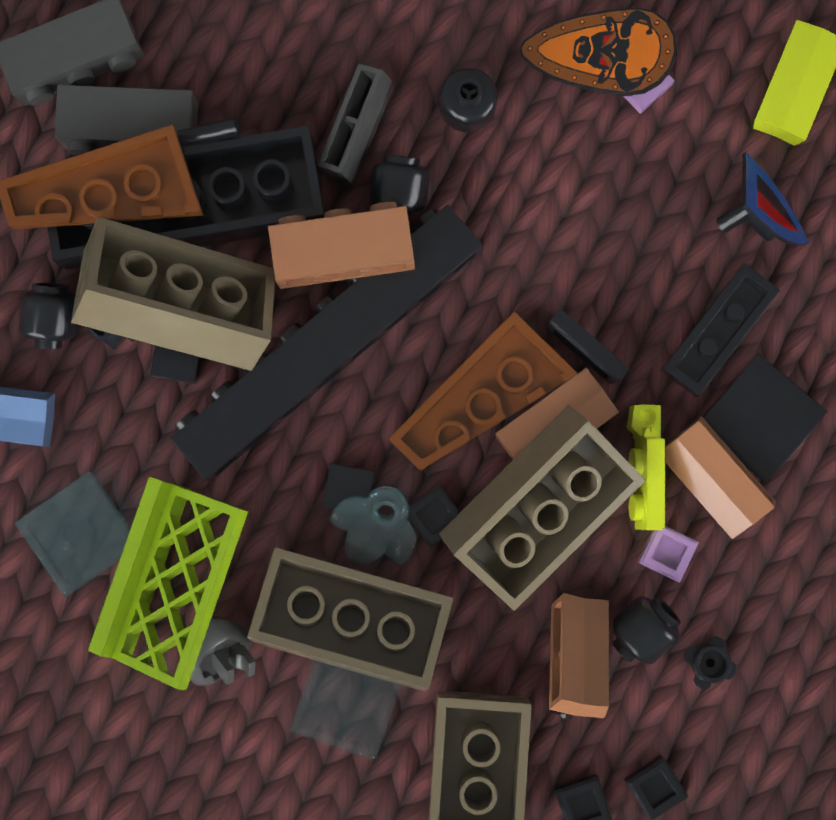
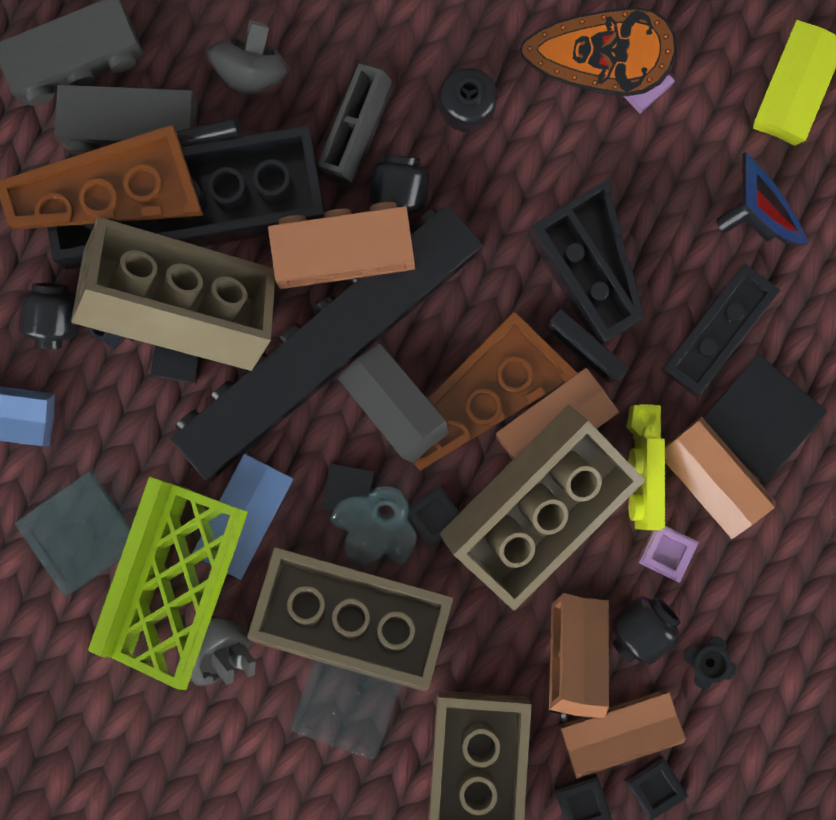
(248, 64): none -> dark grey piece
(260, 492): none -> medium blue piece
(394, 403): none -> dark grey piece
(590, 263): none -> black wedge
(623, 735): none -> nougat piece

